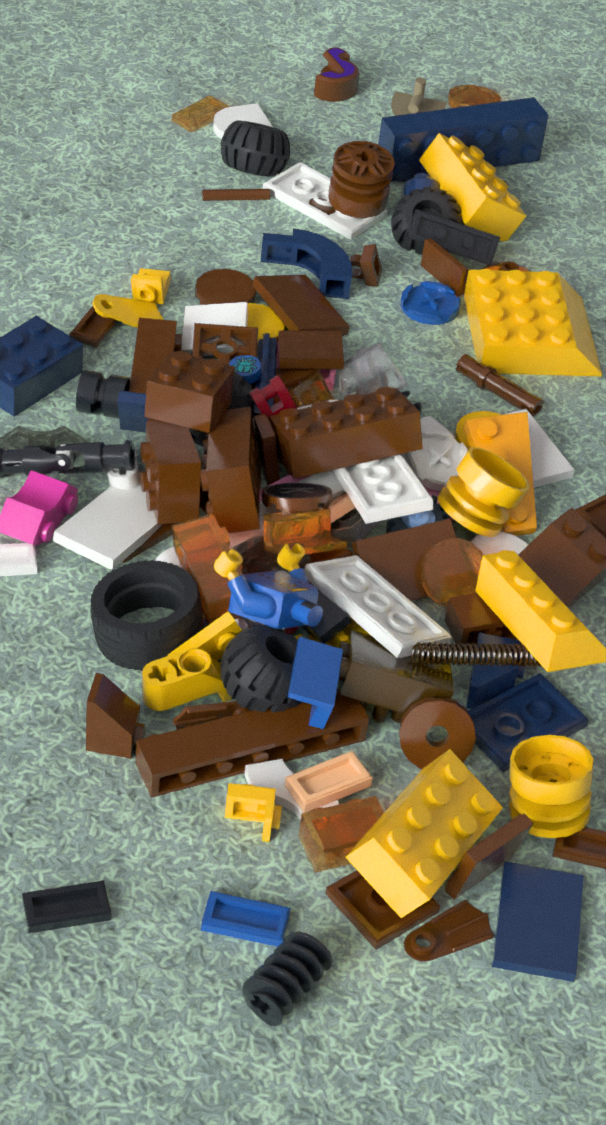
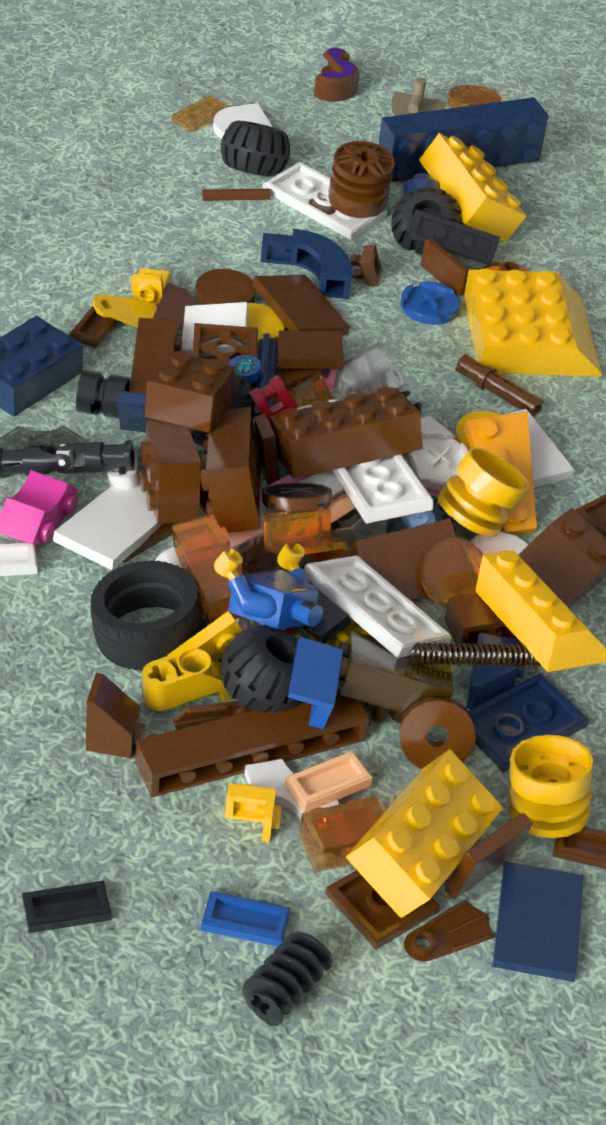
(173, 304): none -> reddish brown piece

